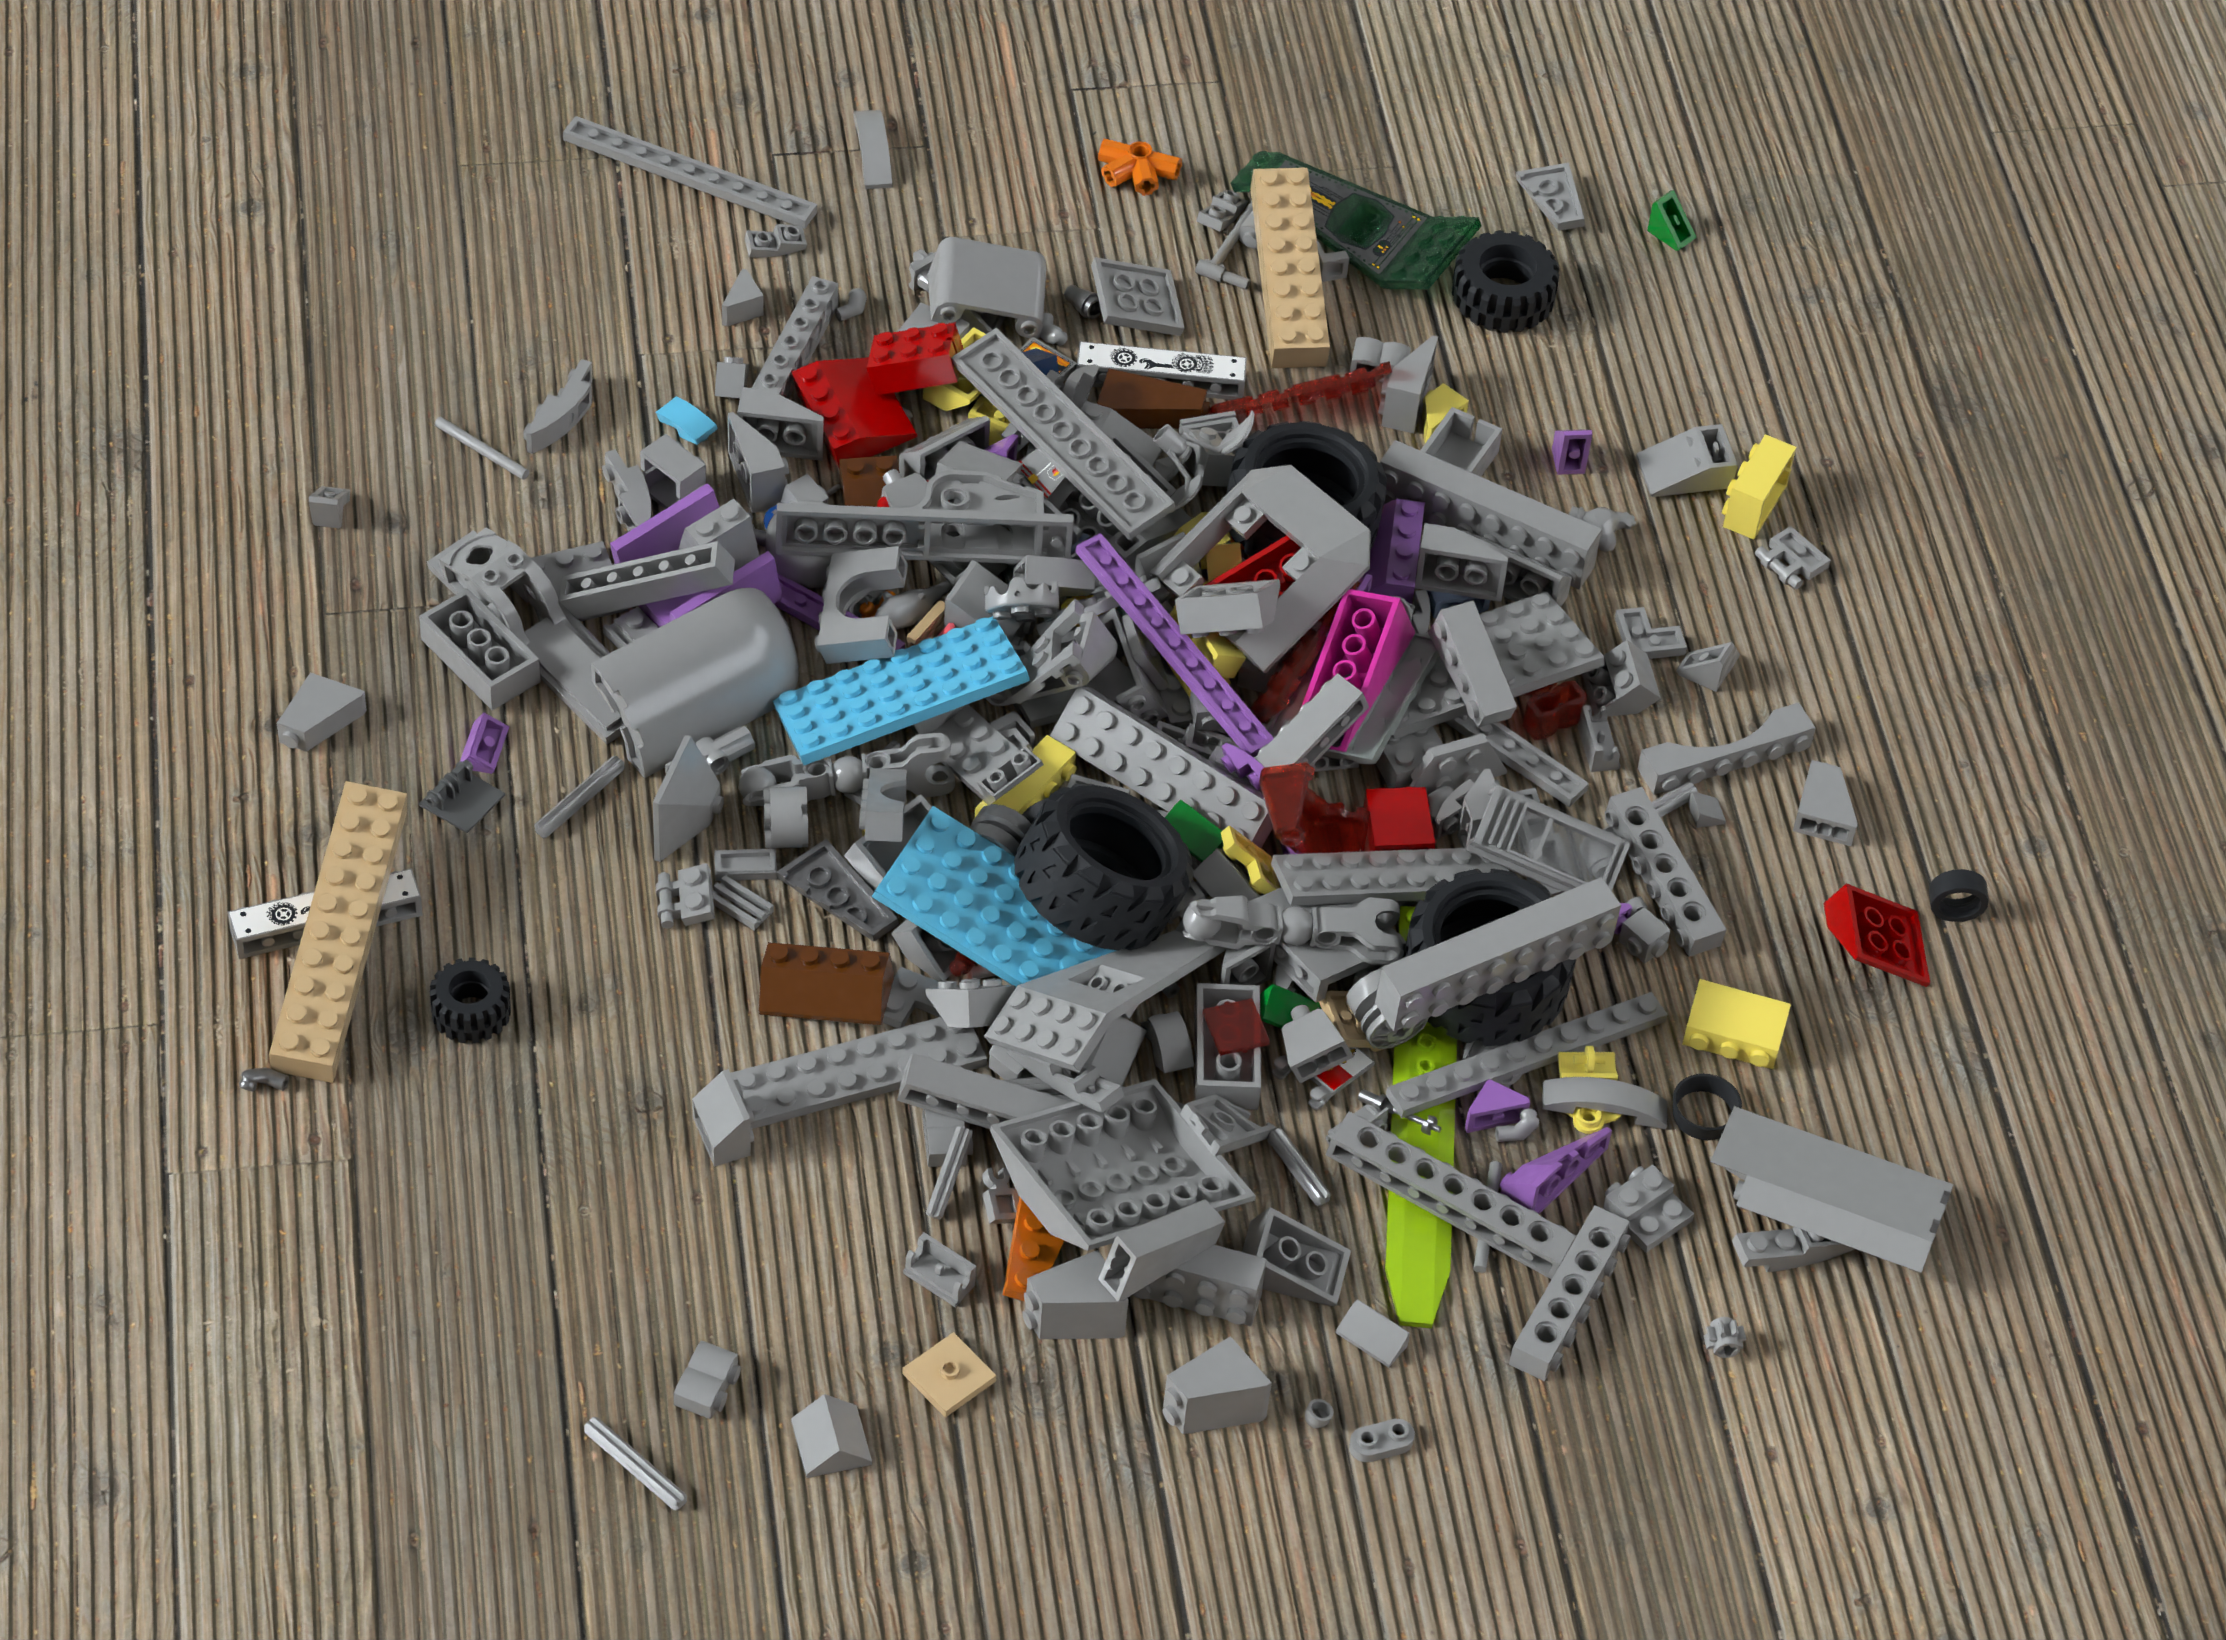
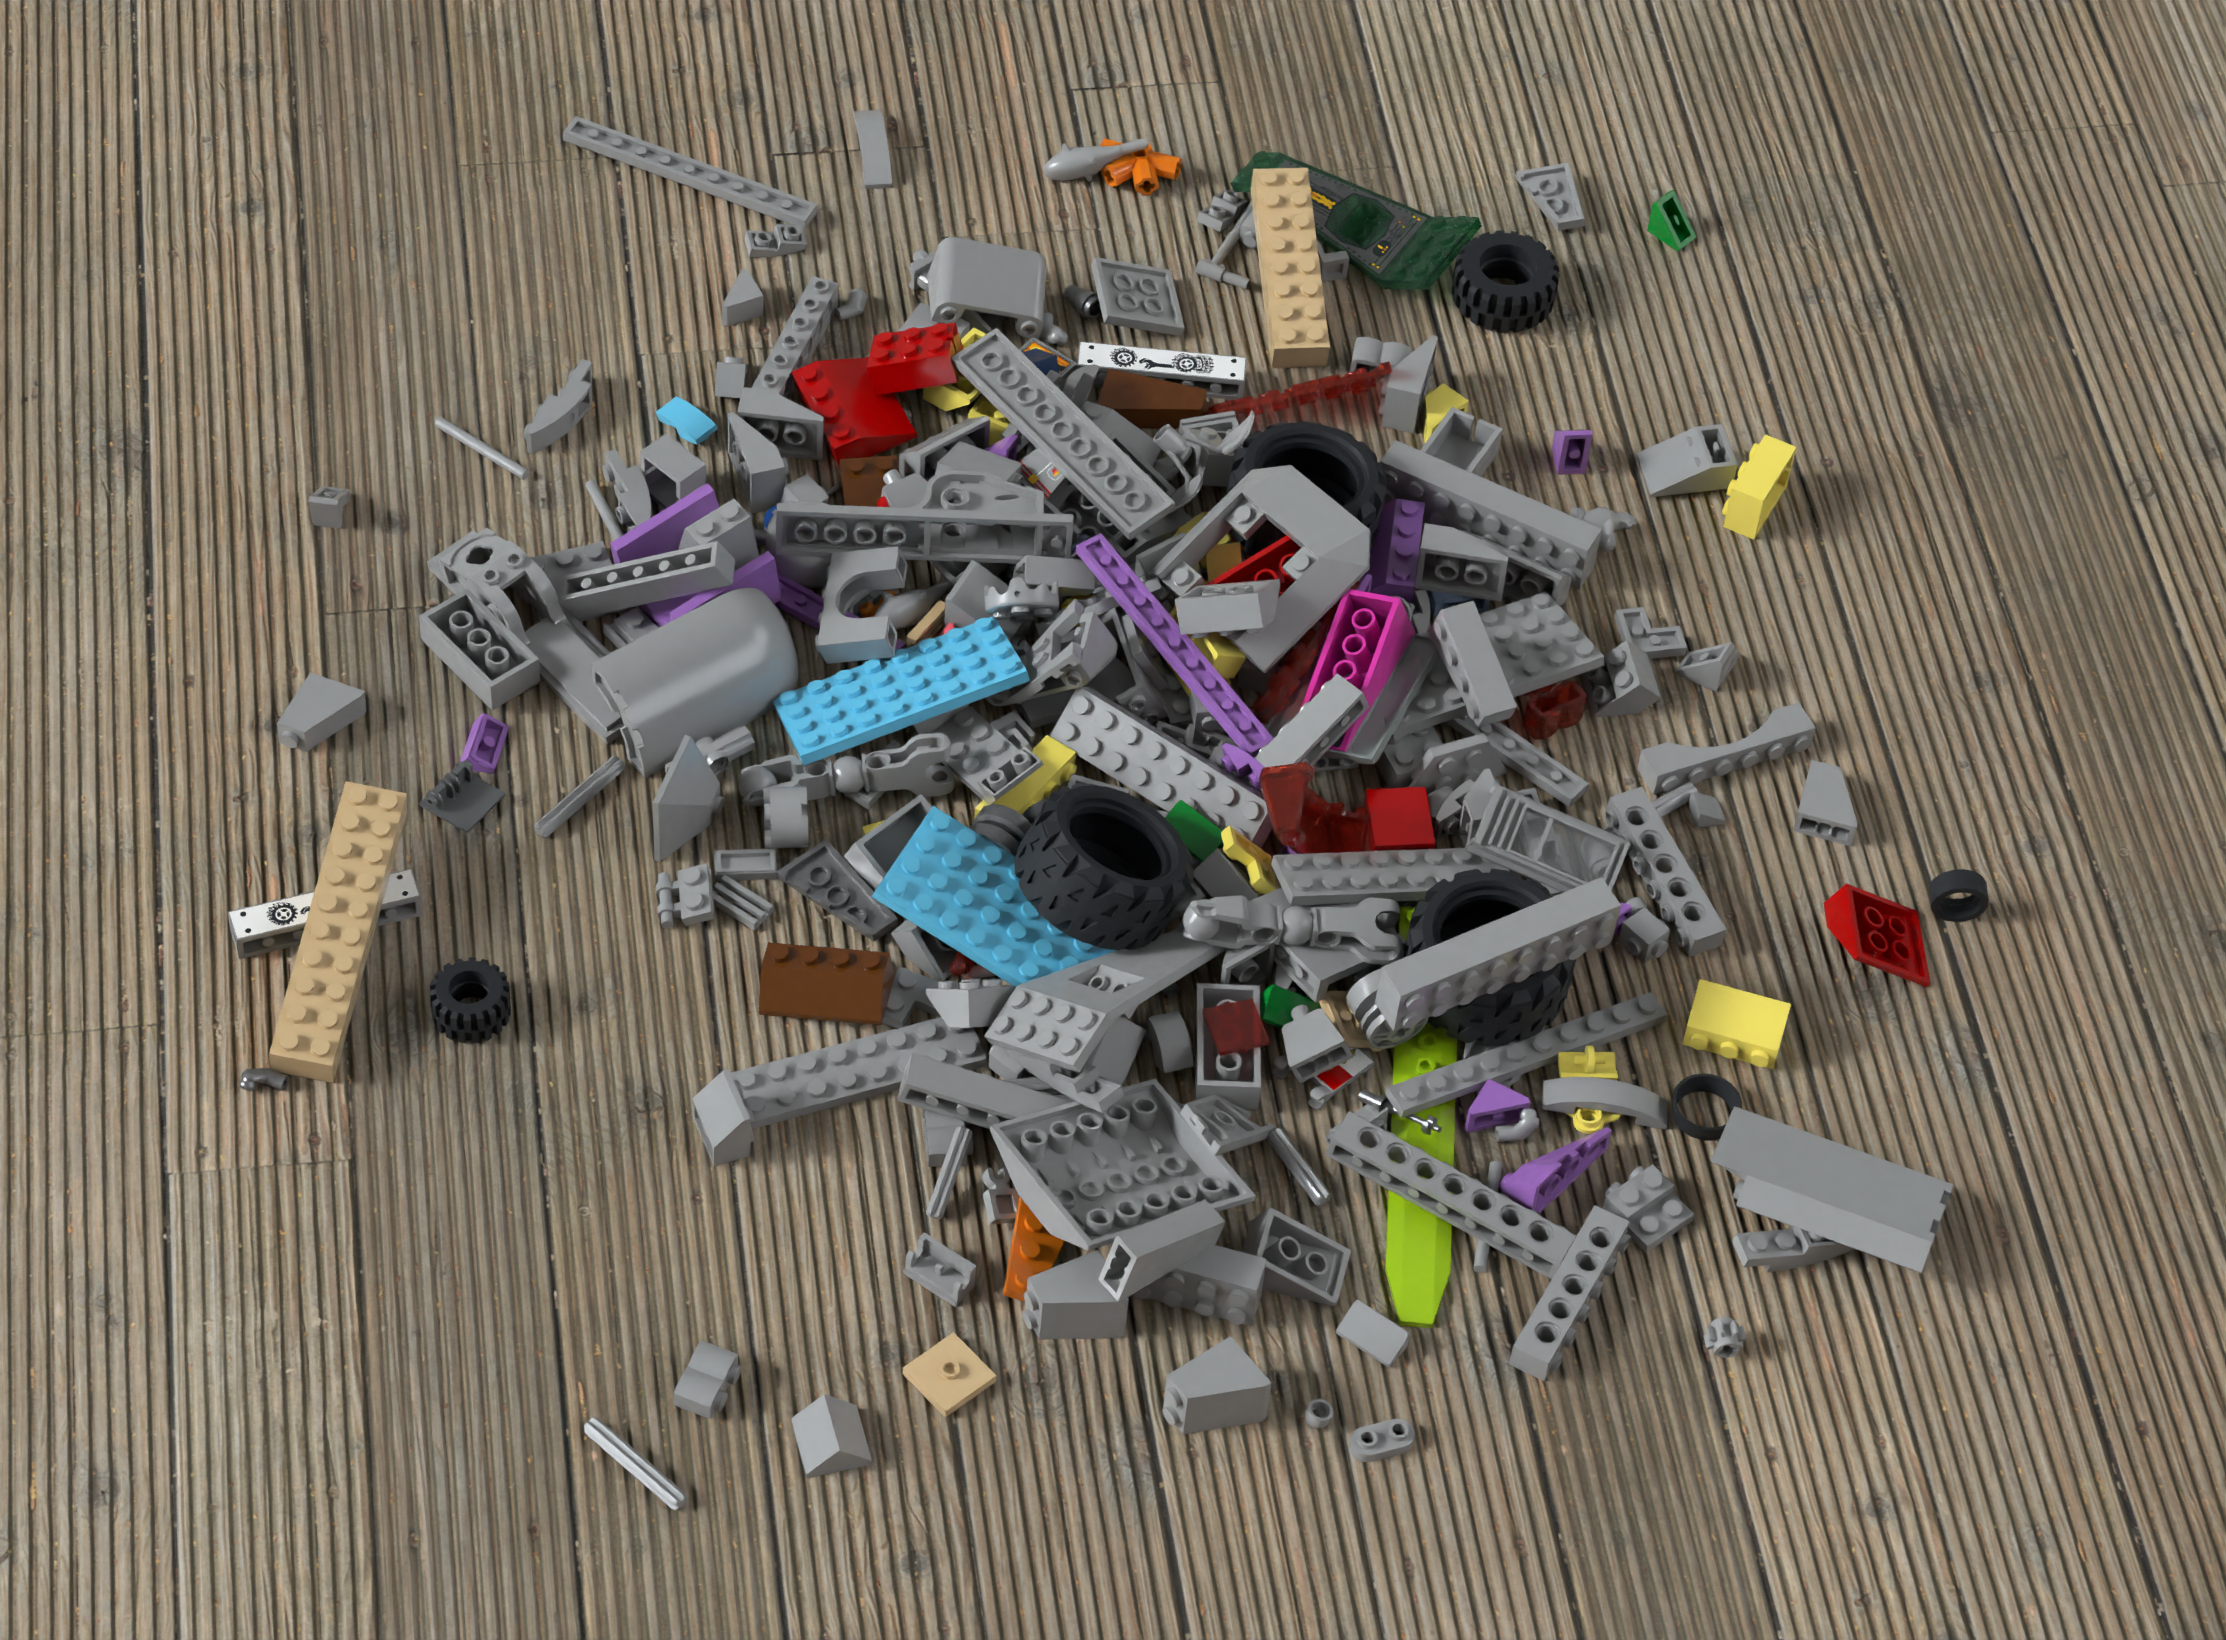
(604, 509): none -> light grey bar
(883, 805): light grey arch -> none
(1087, 161): none -> light grey piece
(1598, 740): light grey hinge -> none
(1798, 552): light grey plate -> none

